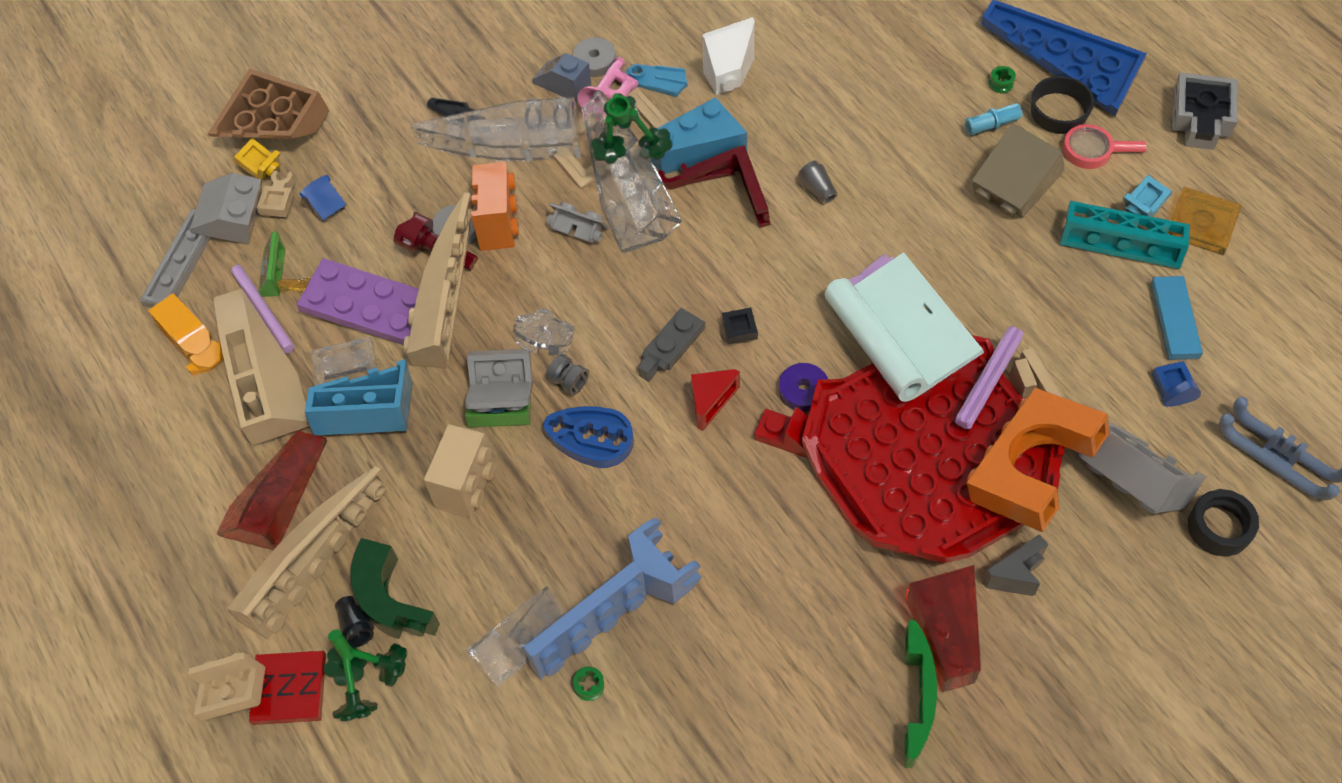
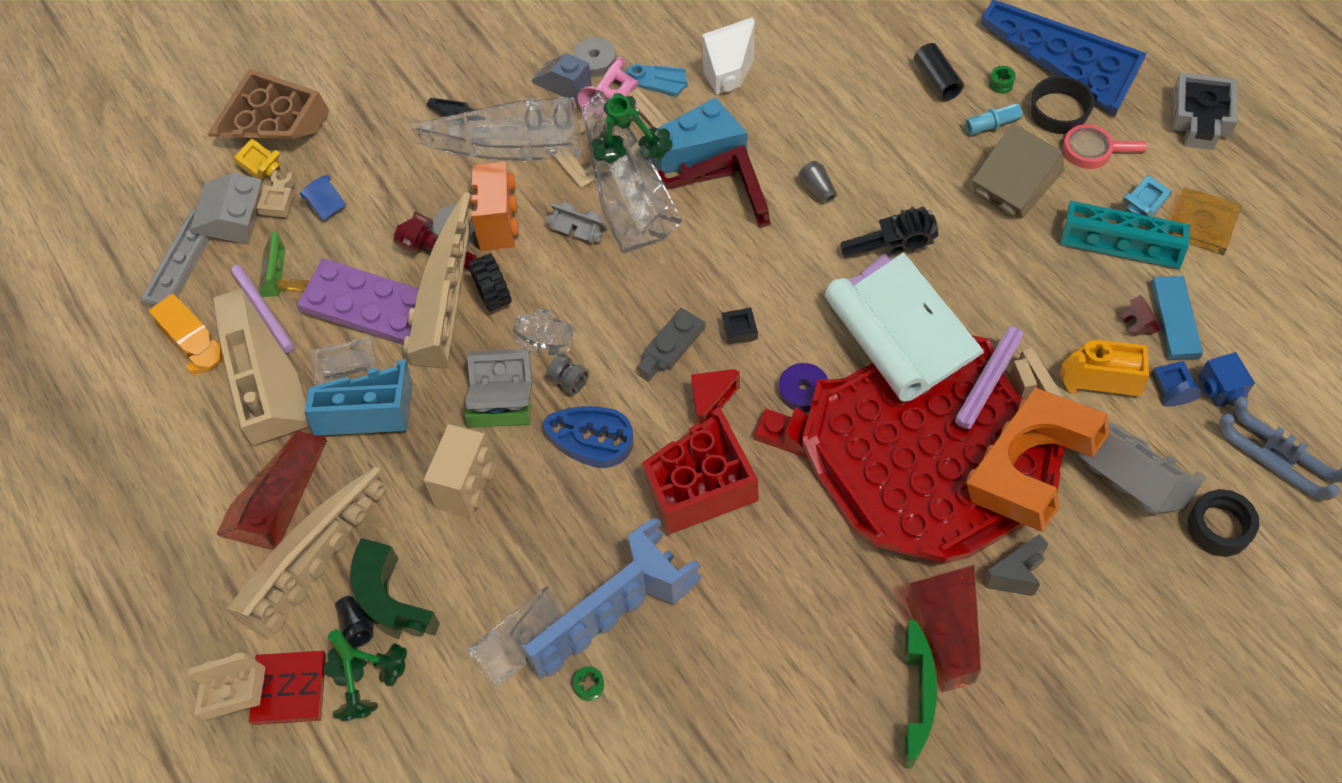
(489, 282): none -> black tyre
(700, 475): none -> red wedge
(898, 233): none -> black gear
(938, 72): none -> black pin
(1107, 368): none -> light orange piece
(1143, 314): none -> dark red tile
(1226, 379): none -> blue brick

